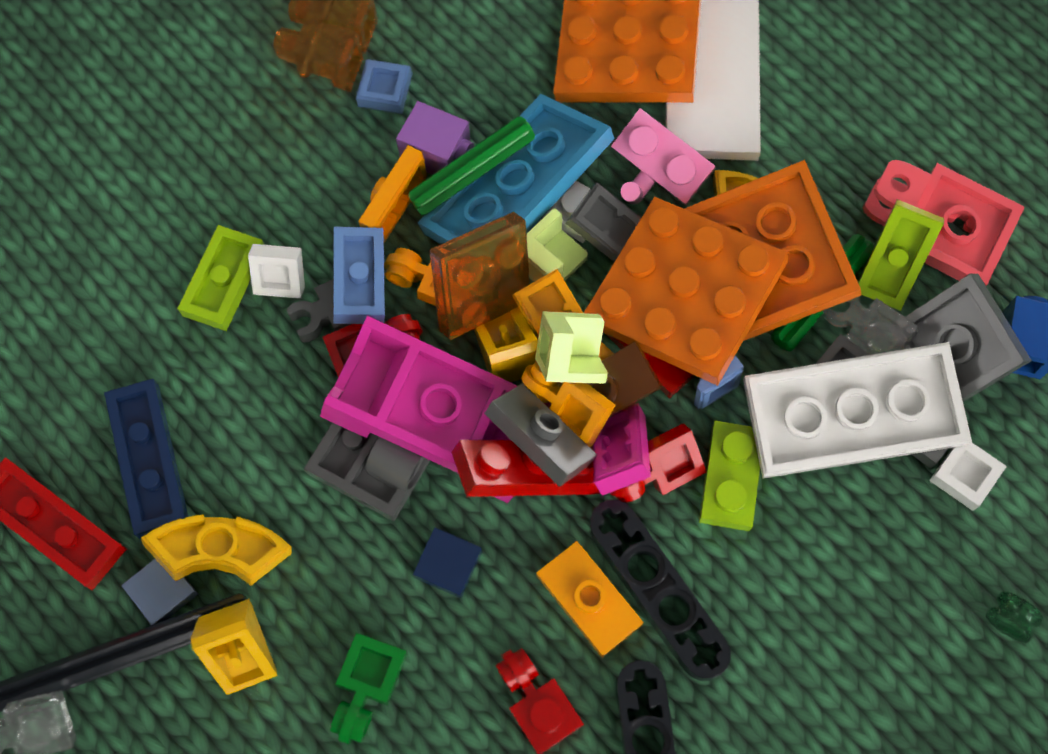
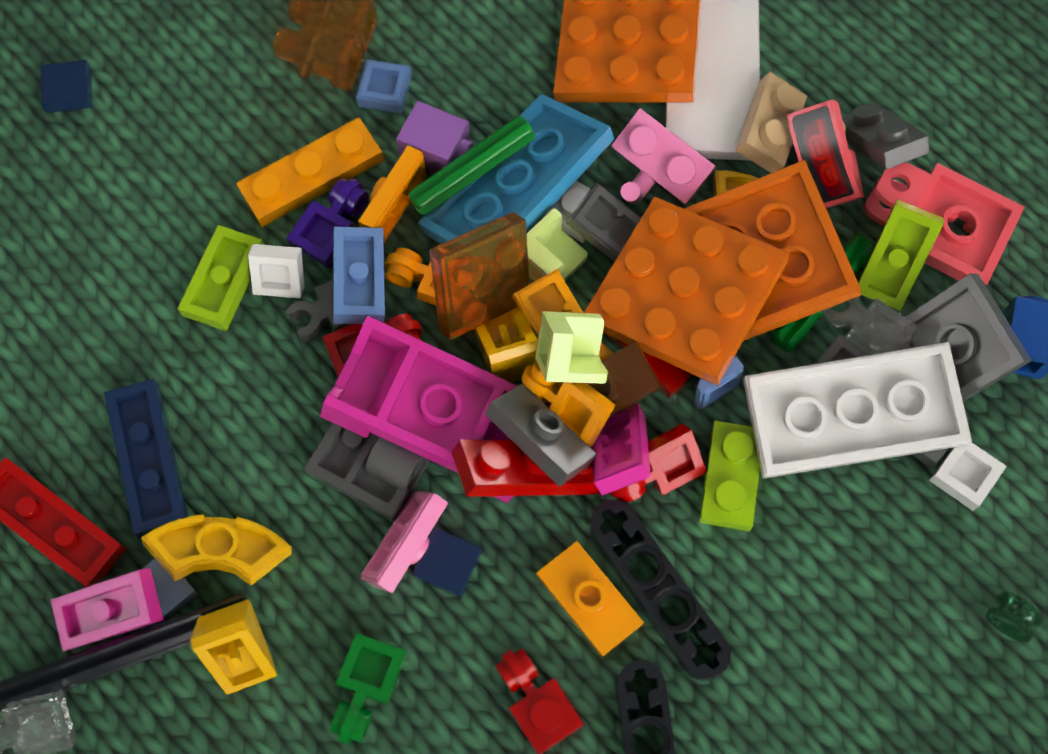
(66, 86): none -> dark blue tile
(106, 609): none -> dark pink plate
(310, 171): none -> light orange plate
(316, 226): none -> dark purple plate
(404, 541): none -> bright pink plate
(766, 132): none -> tan plate
(822, 143): none -> slope
(884, 136): none -> dark grey plate

